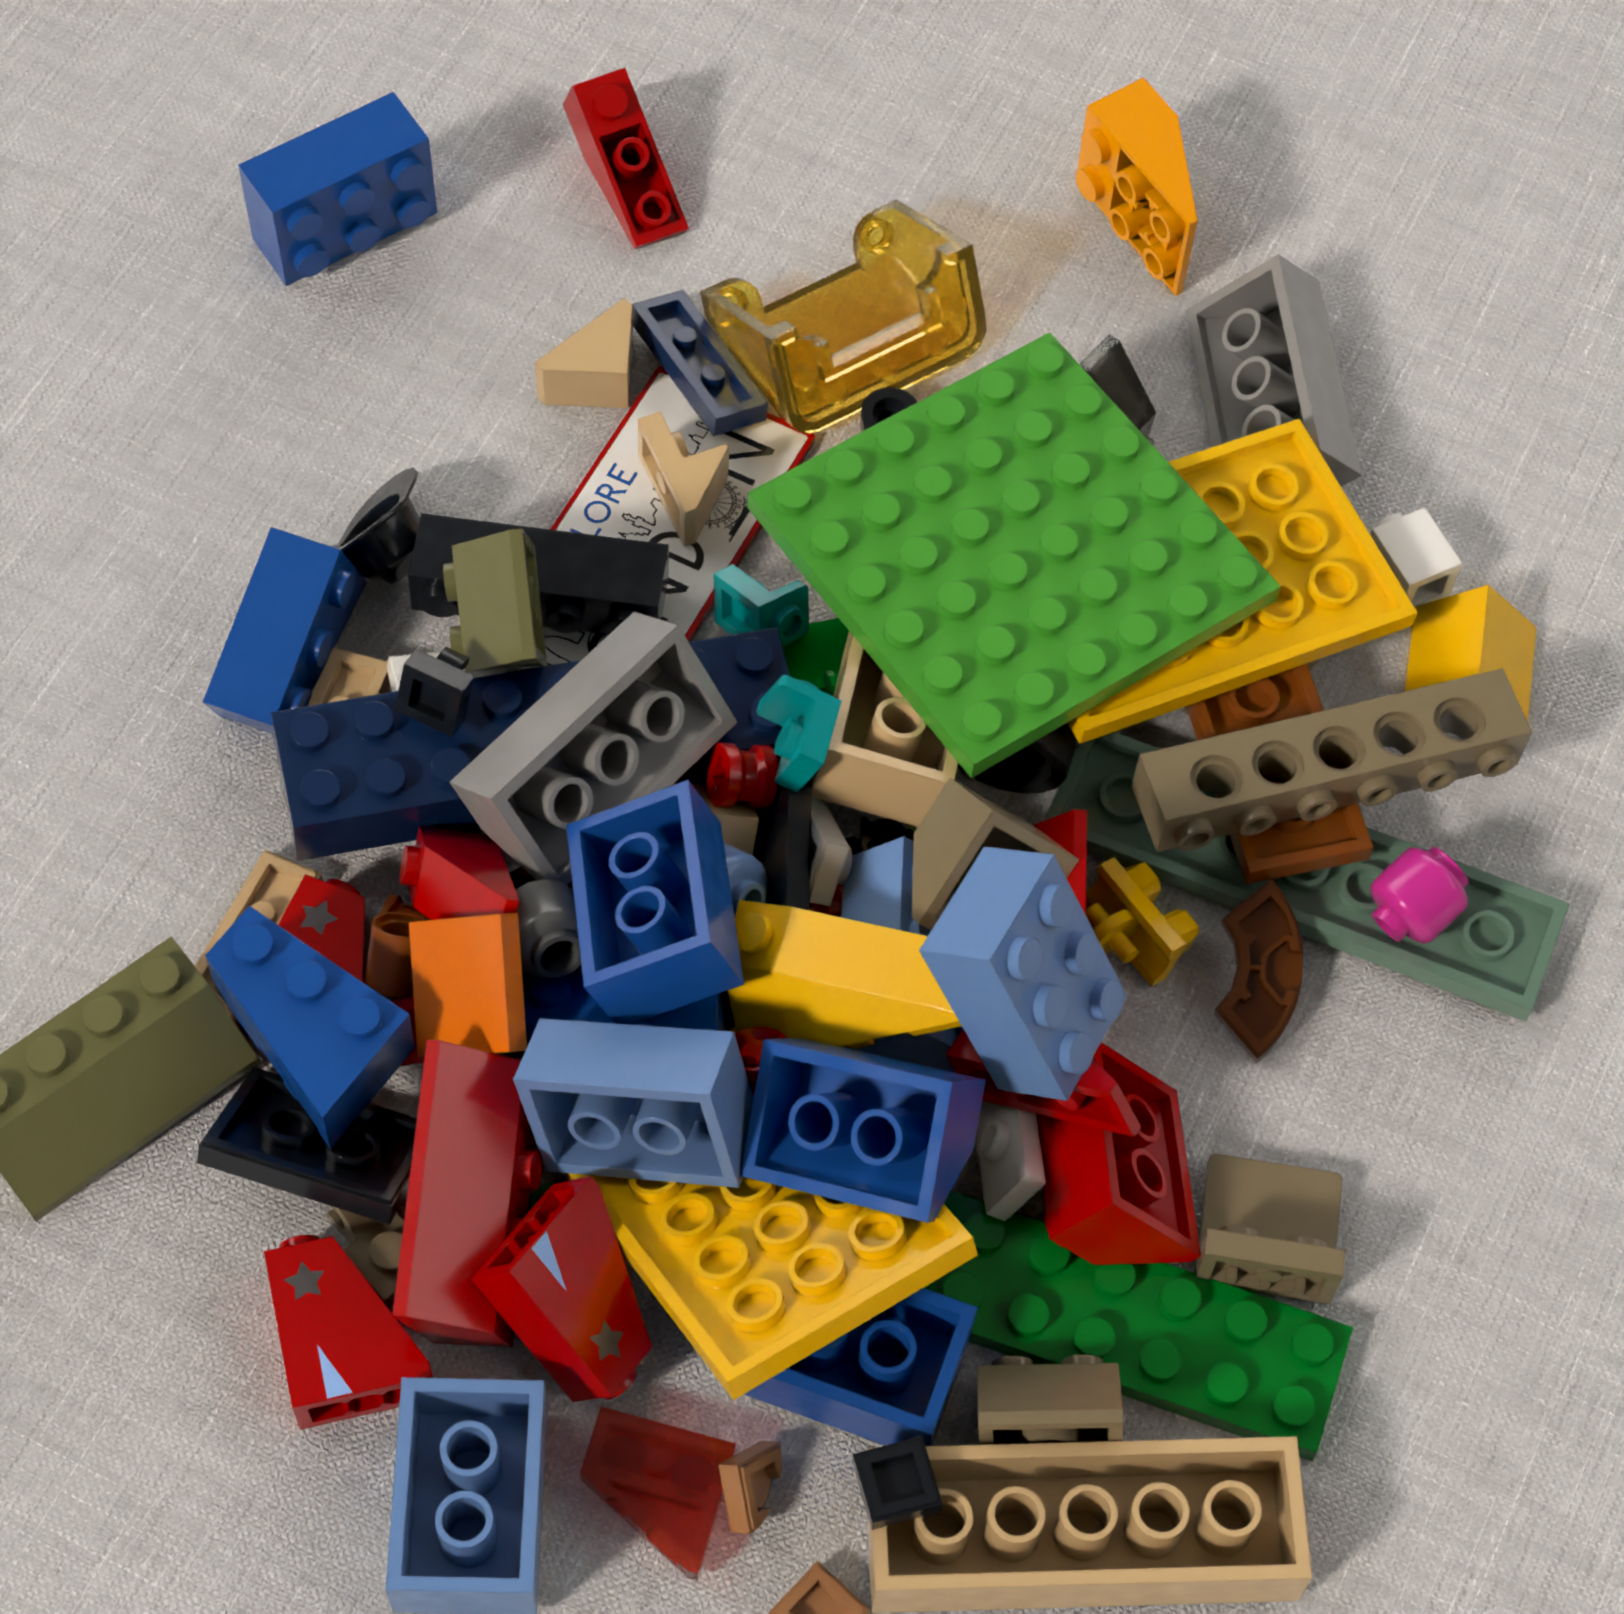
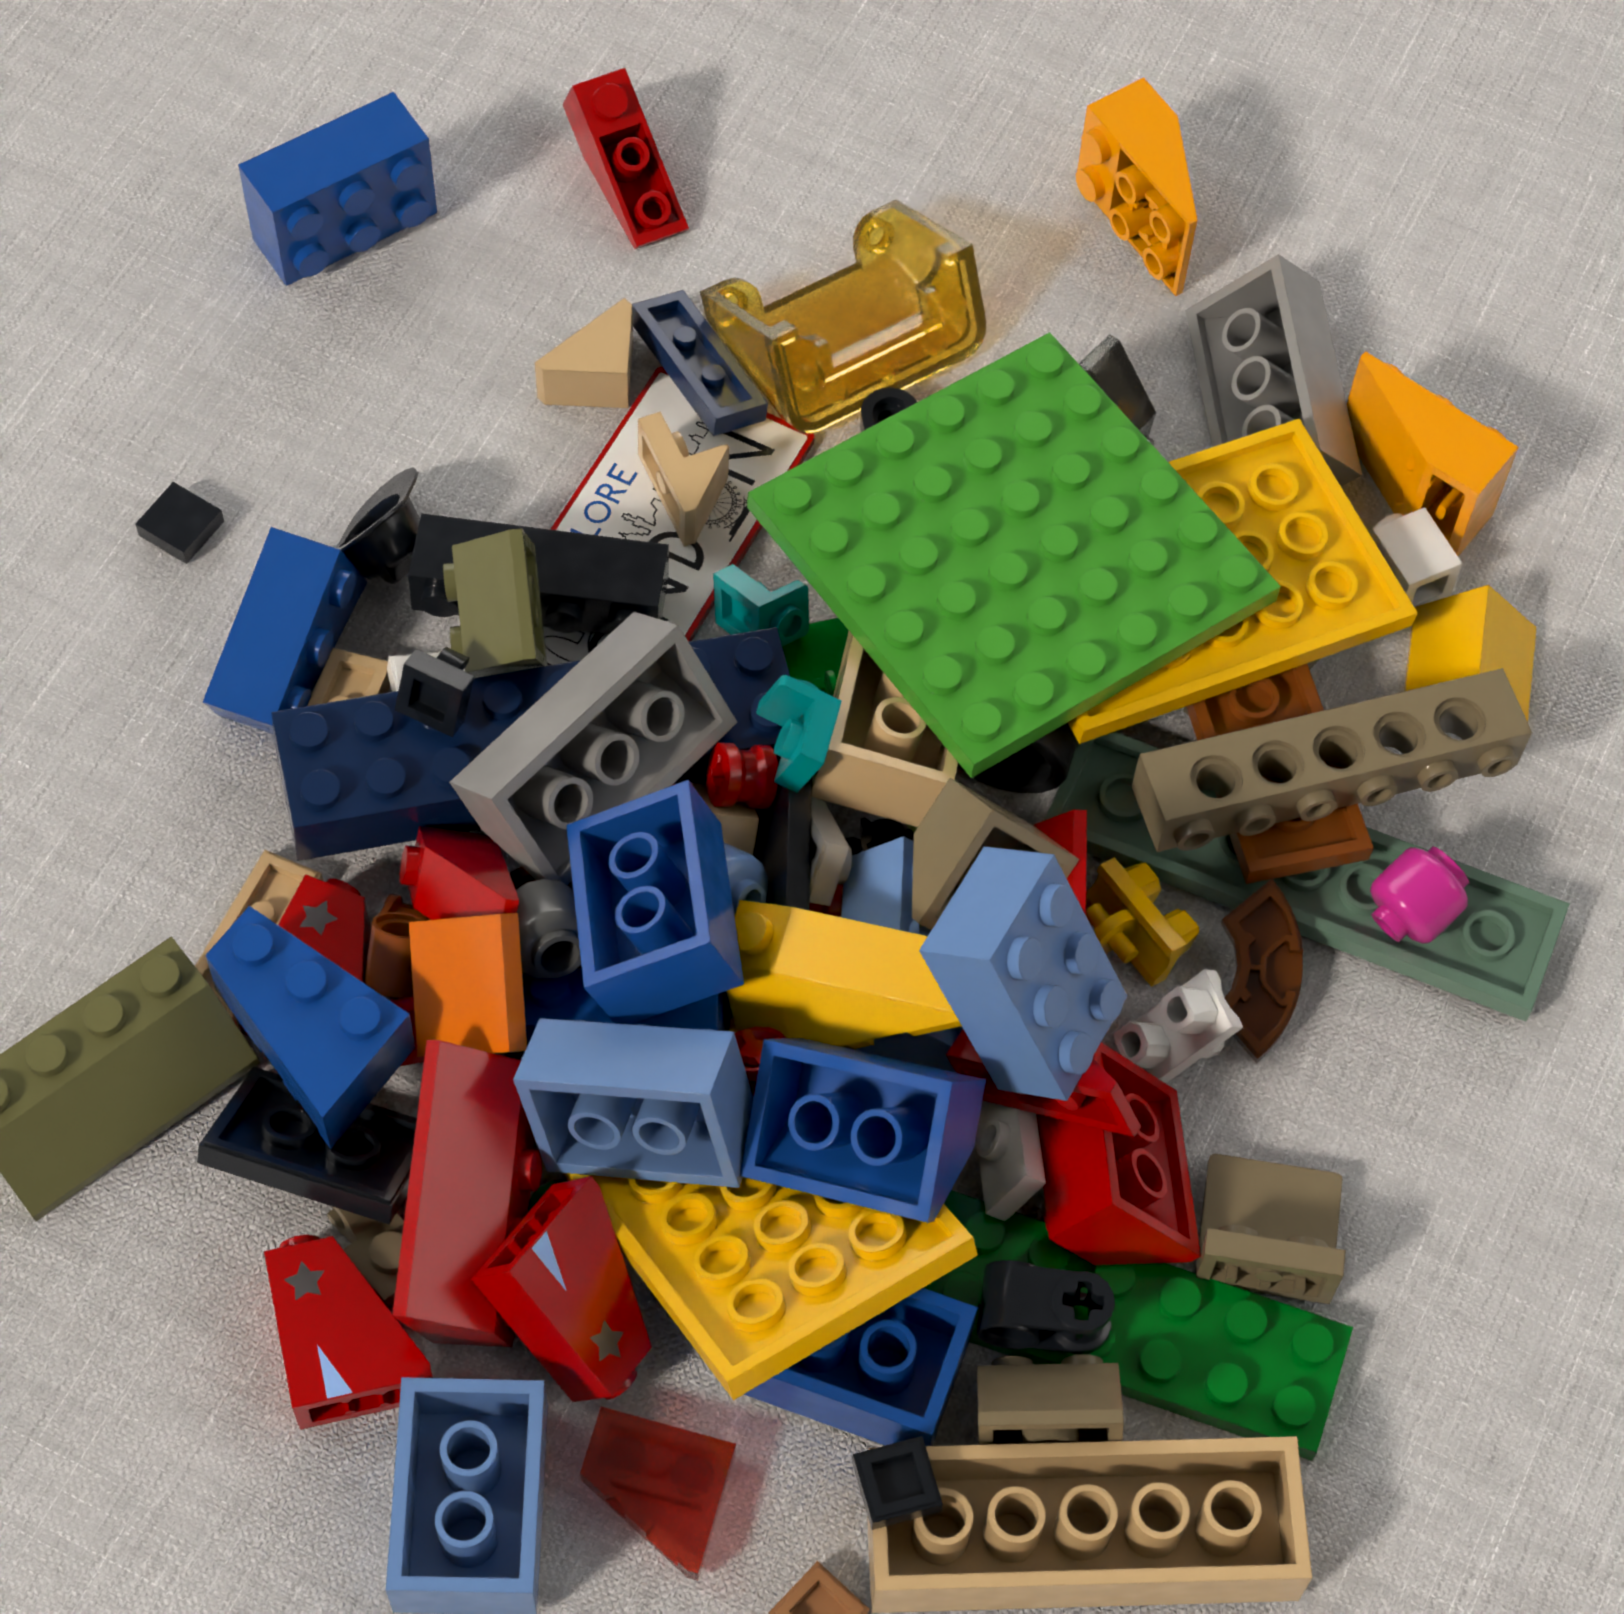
(179, 522): none -> black tile
(747, 1484): medium nougat tile -> none
(1036, 1307): none -> black piece
(1181, 1028): none -> white hips
(1427, 451): none -> light orange slope

